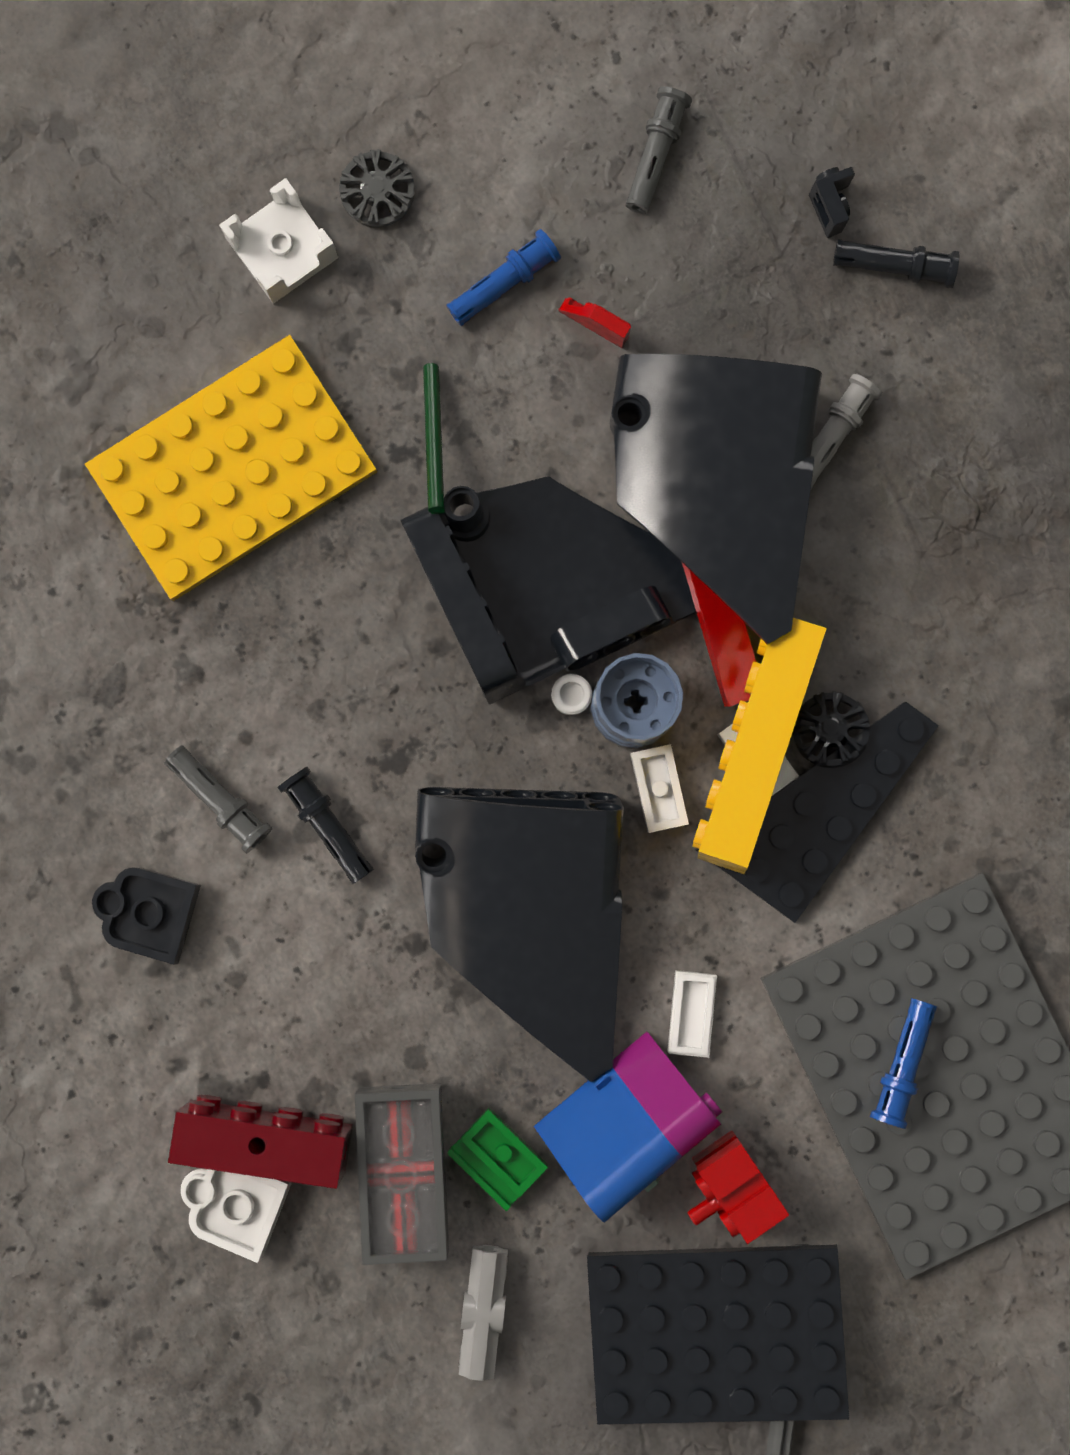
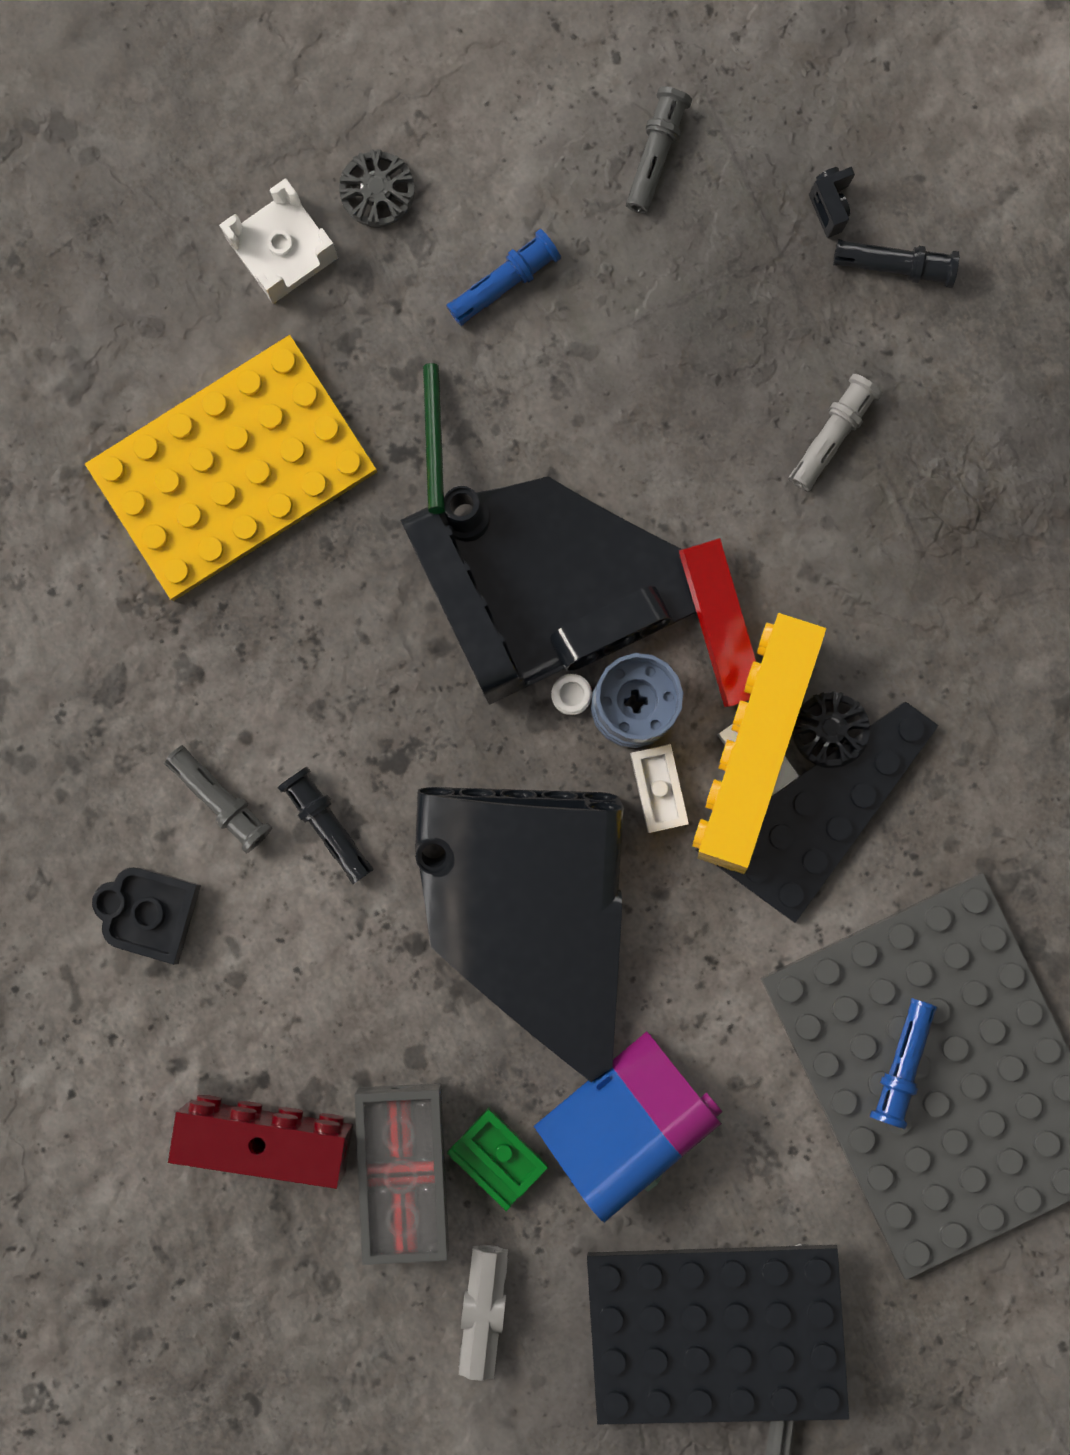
(234, 1209): white plate -> none
(597, 320): red tile -> none
(692, 1013): white tile -> none
(721, 472): black panel -> none
(734, 1190): red brick -> none

